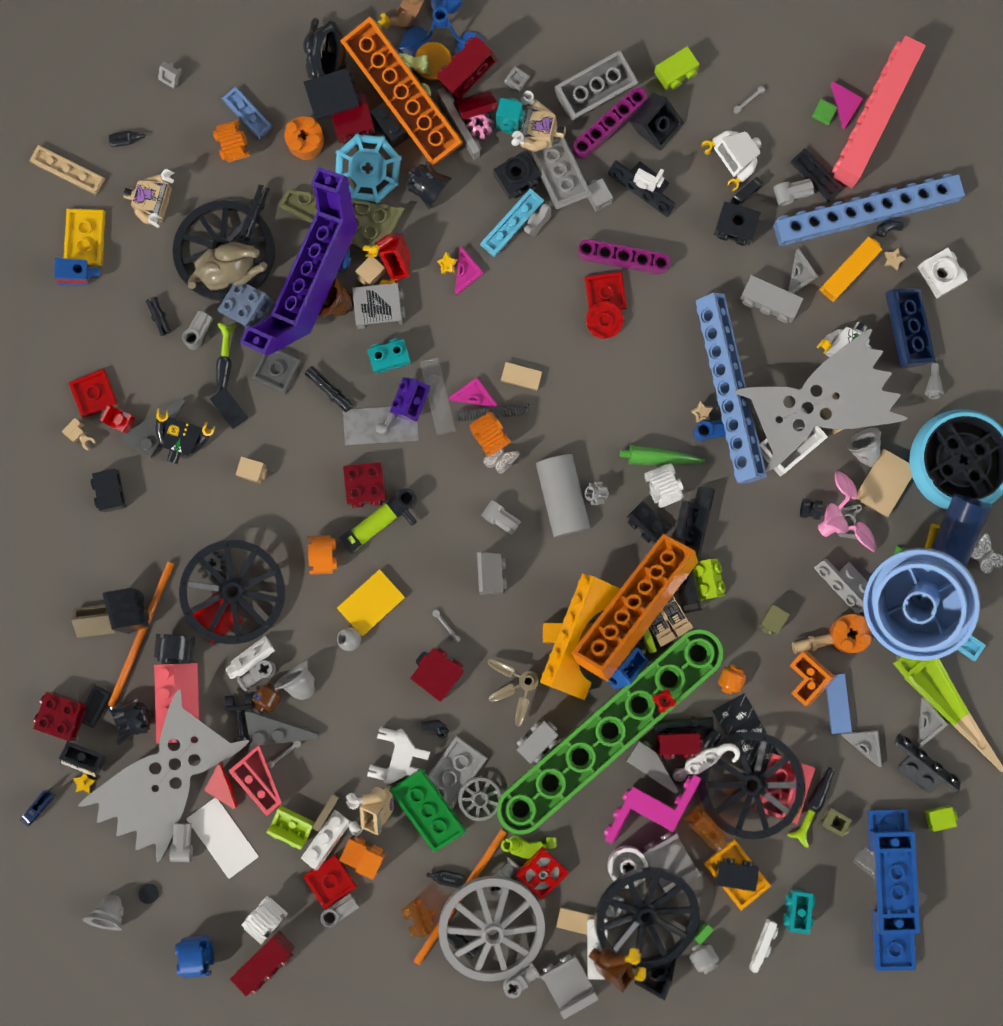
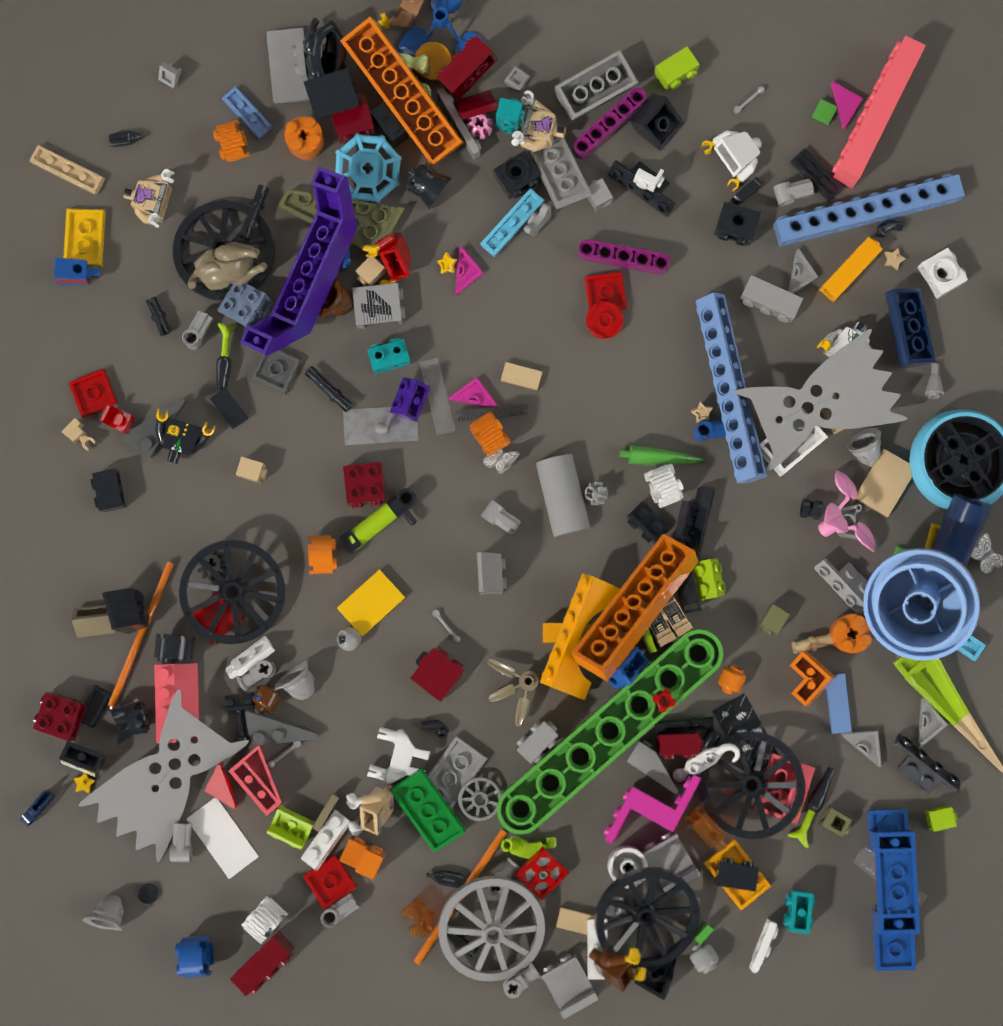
(287, 65): none -> light grey bracket

